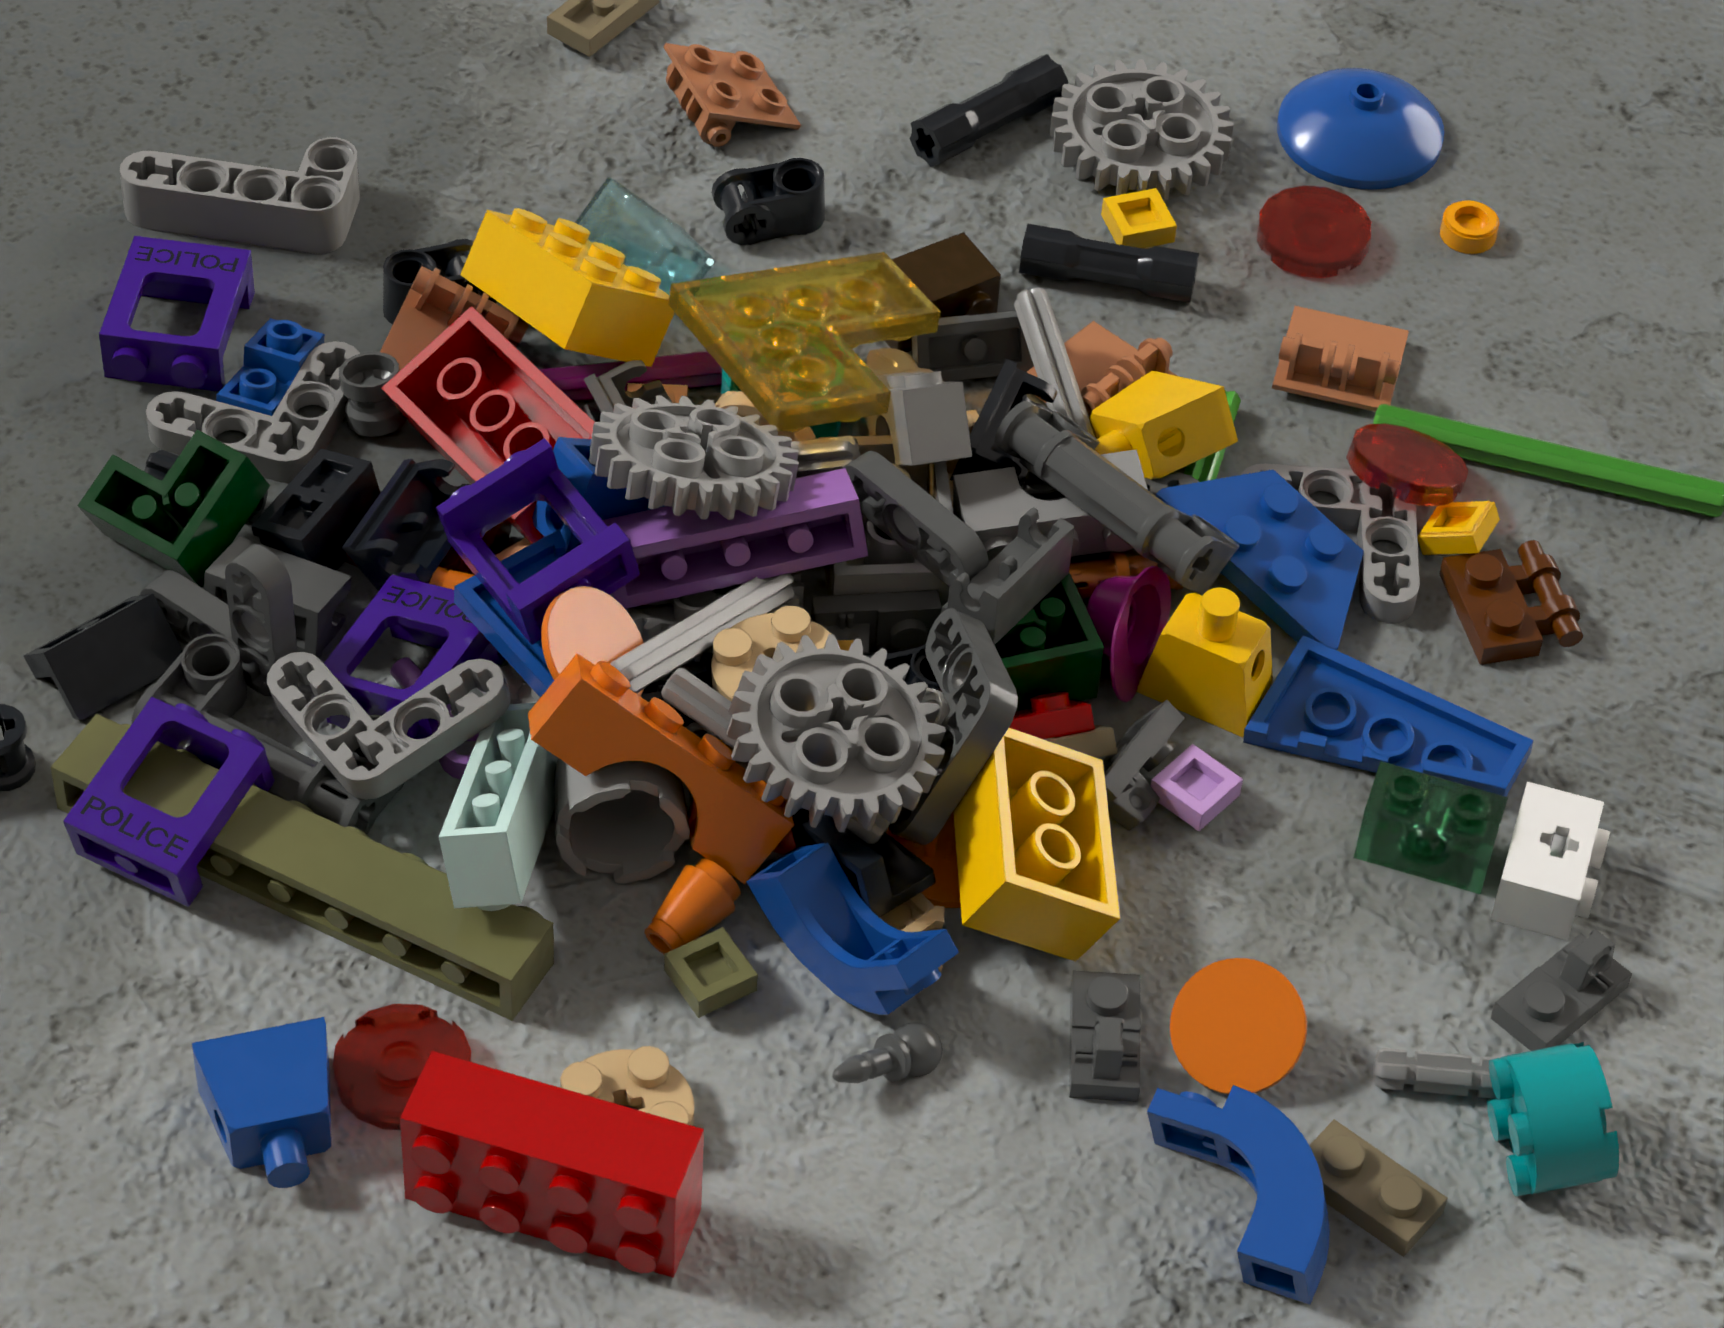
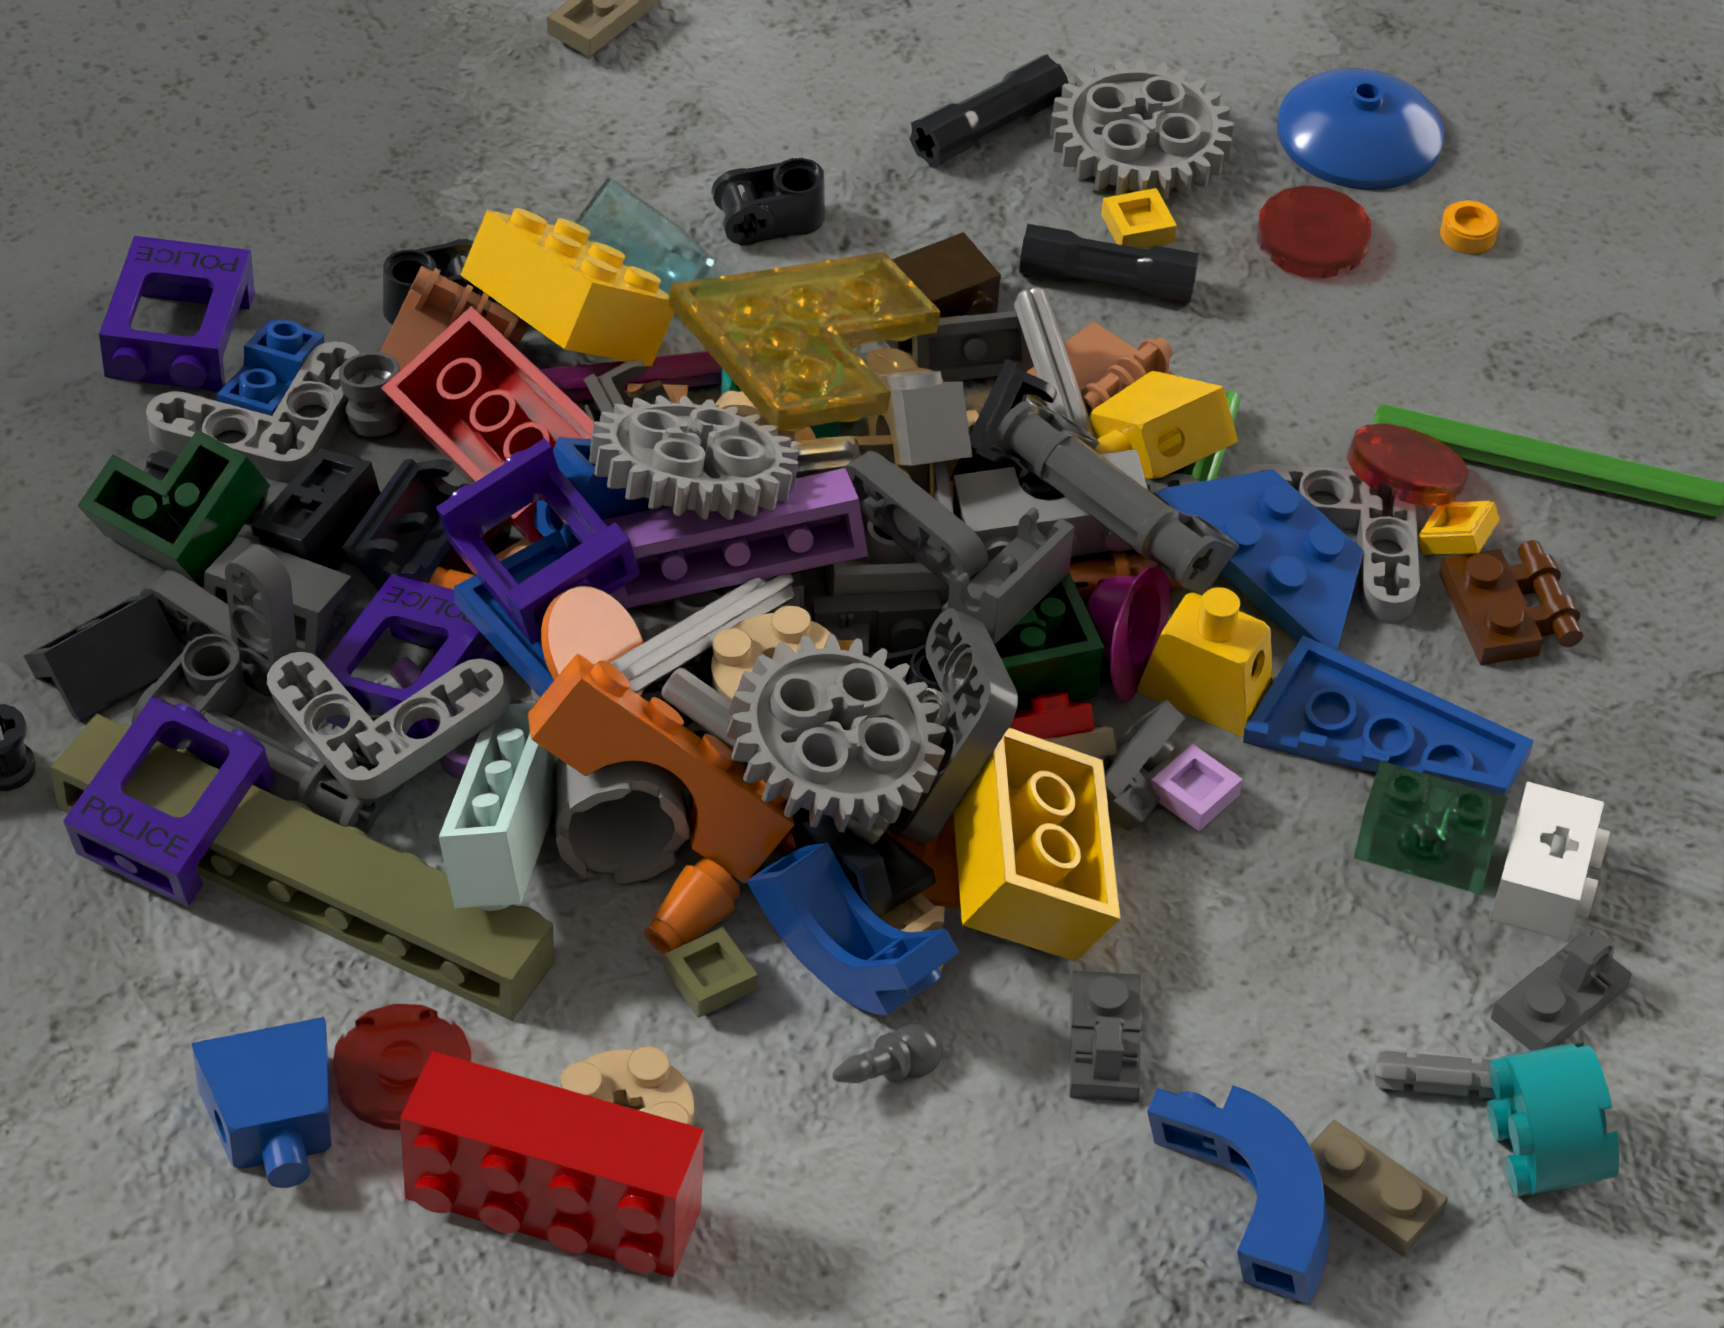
(247, 202): light grey beam -> none
(724, 89): nougat hinge -> none
(1238, 1026): orange piece -> none
(1340, 359): nougat hinge -> none

